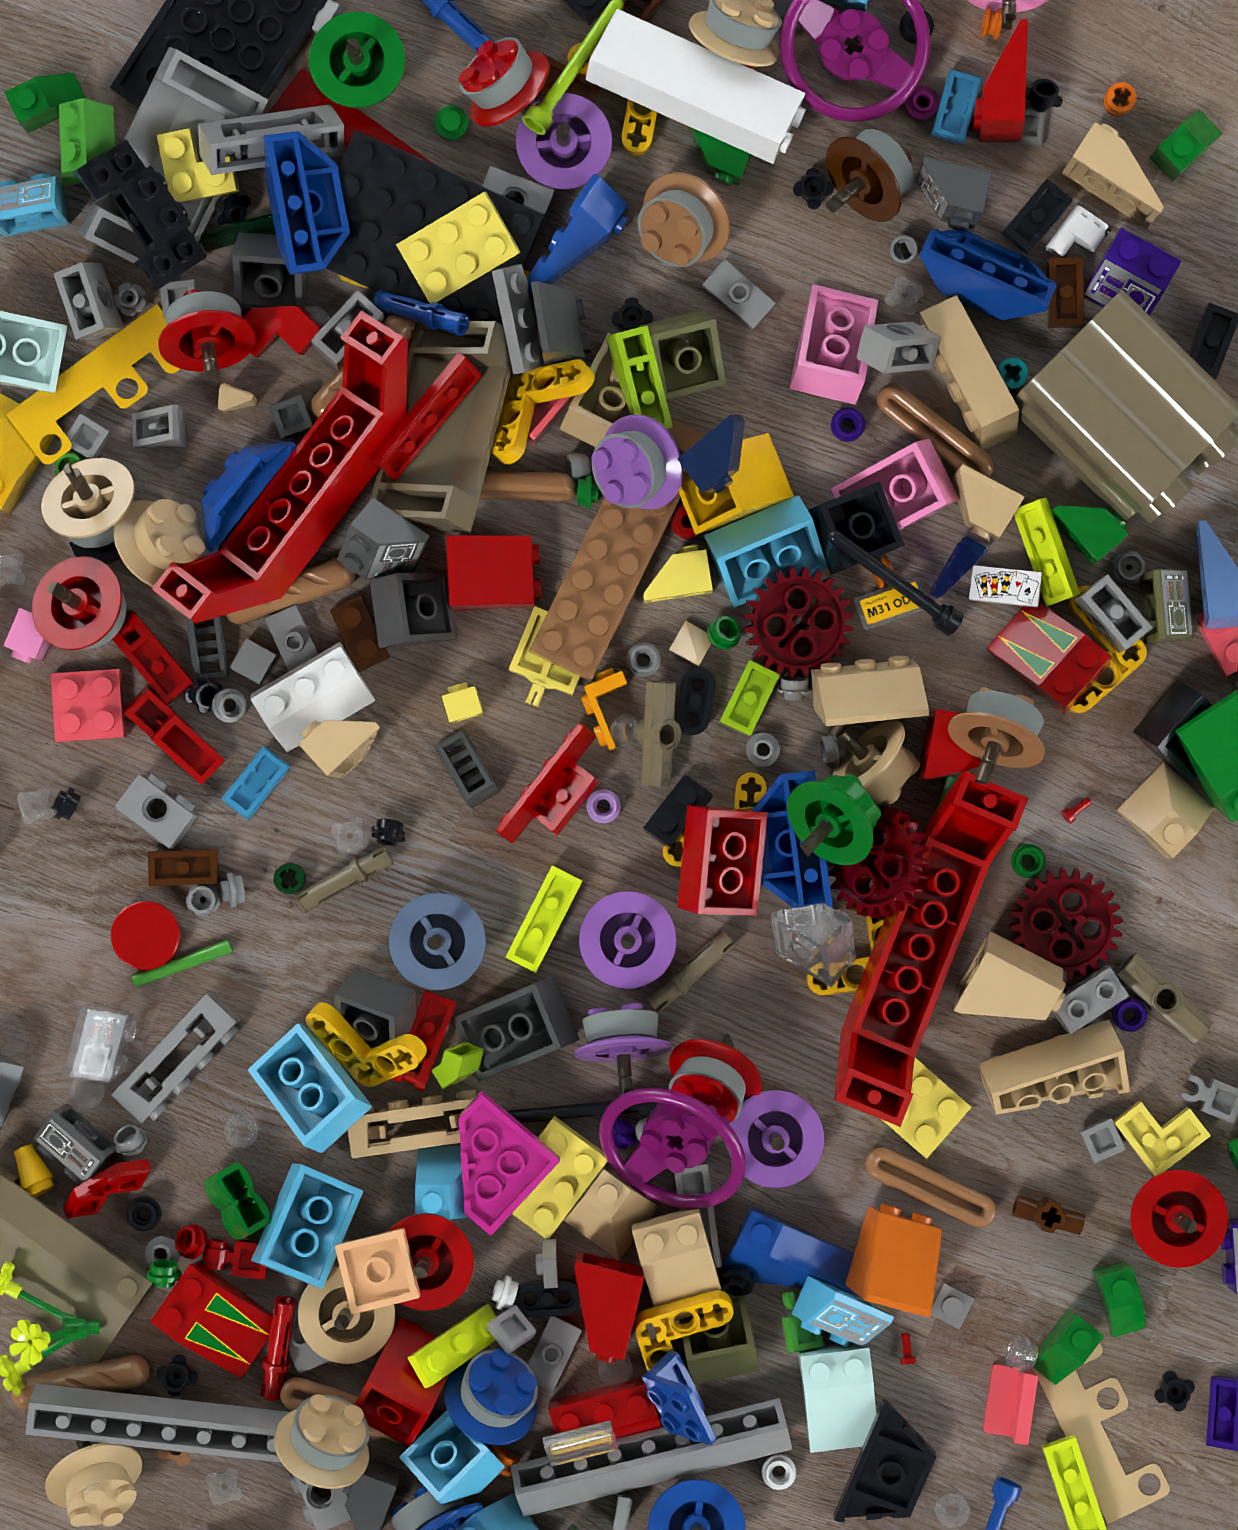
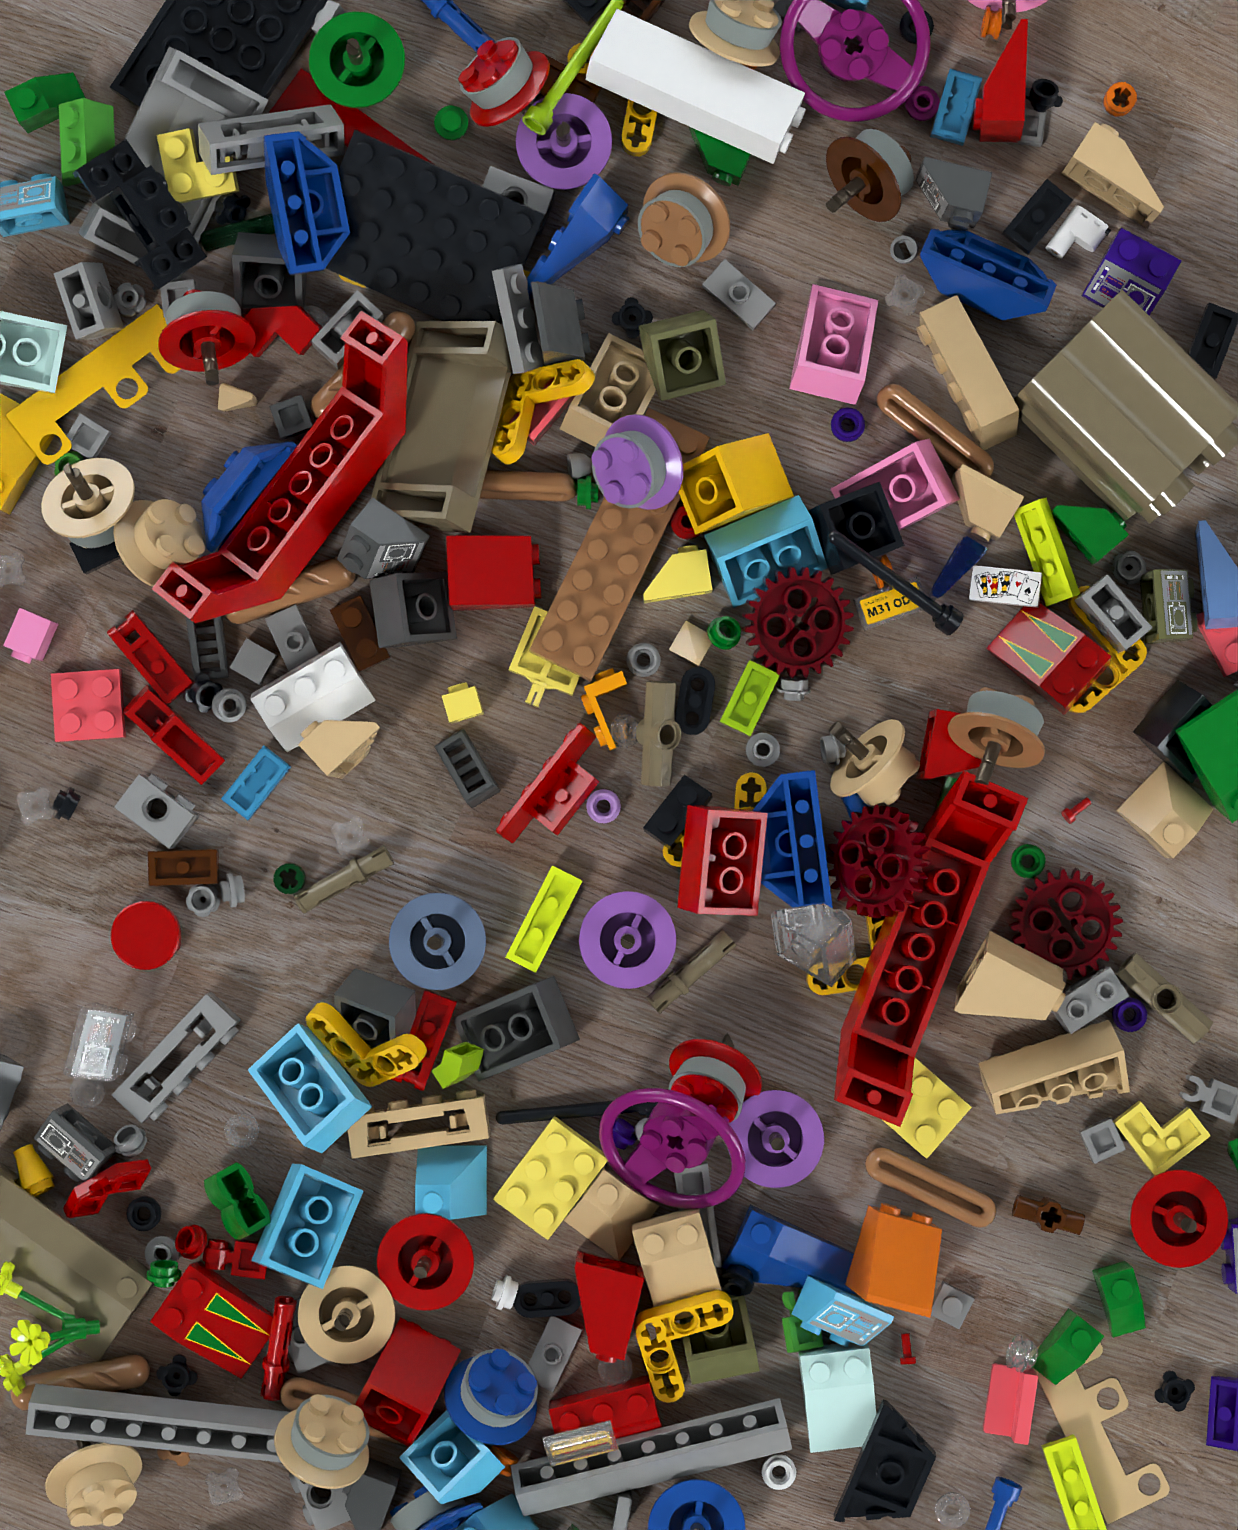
(79, 604): piece -> none
(160, 428): light grey slope -> none
(182, 963): bright green bar -> none
(377, 1271): light nougat plate -> none
(388, 832): black plate -> none
(426, 416): red tile -> none
(432, 315): blue pin -> none
(453, 1347): neon yellow plate -> none
(458, 248): light yellow plate -> none
(498, 1162): dark pink plate -> none
(511, 1329): light grey plate -> none
(548, 1264): light grey plate -> none
(621, 1038): piece -> none
(639, 374): lime slope -> none
(678, 1399): blue bracket -> none
(716, 456): dark blue slope -> none
(813, 178): black plate -> none
(834, 818): green piece -> none
(868, 691): tan slope -> none
(898, 347): light grey brick -> none
(1013, 373): teal piece -> none
(1067, 302): reddish brown plate -> none
(1185, 145): green slope -> none

